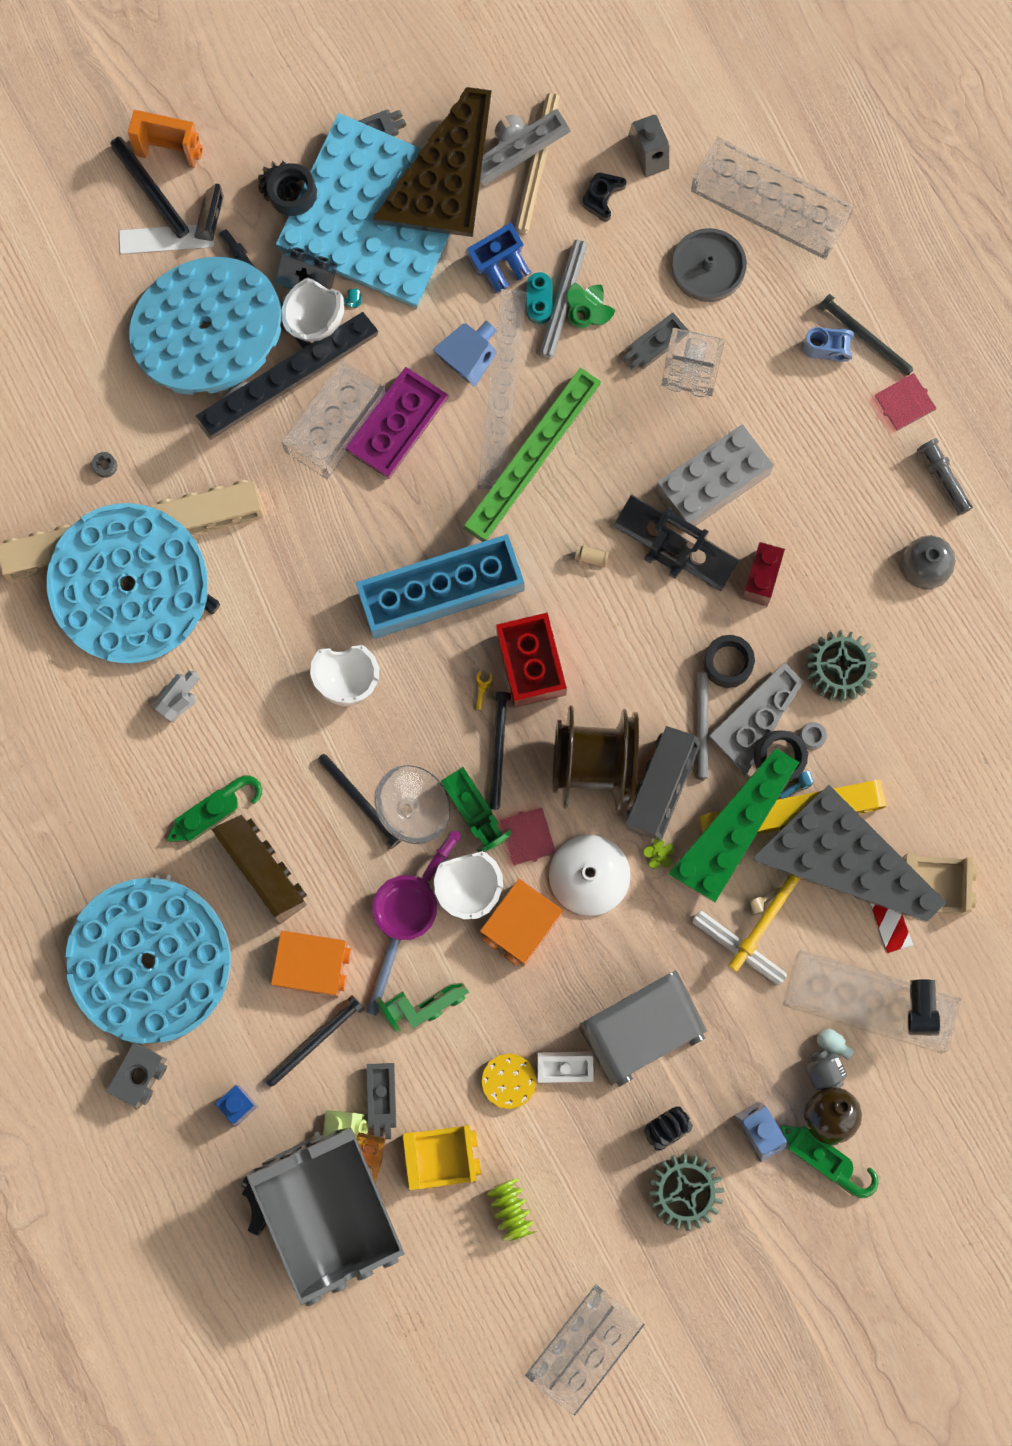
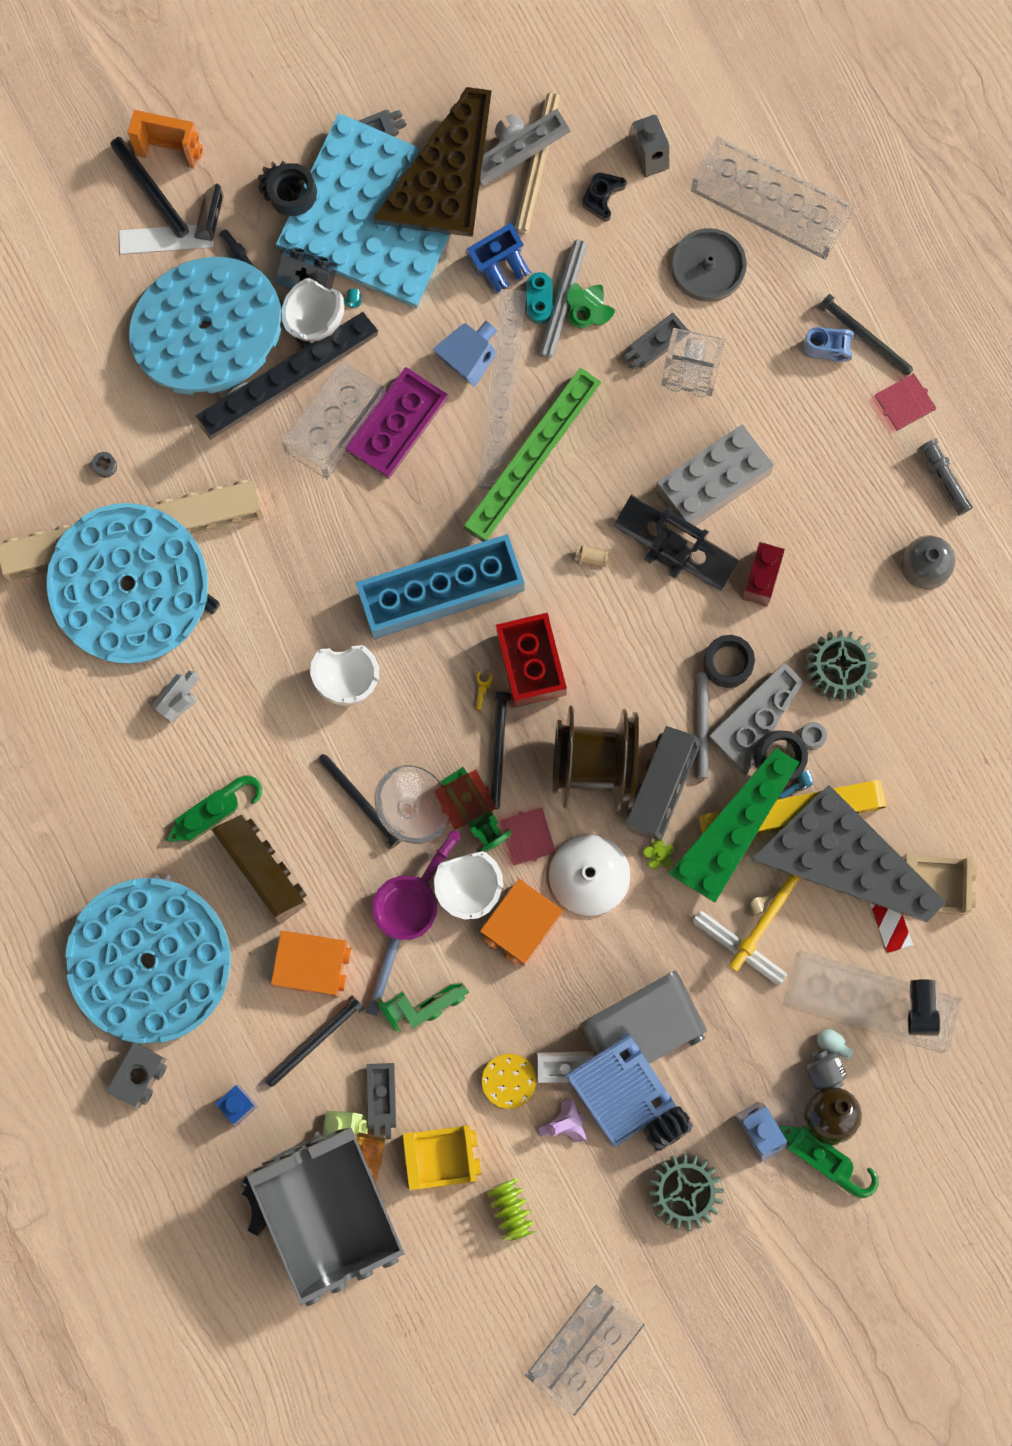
(465, 799): none -> clear red piece
(567, 1122): none -> lavender piece
(620, 1090): none -> medium blue window

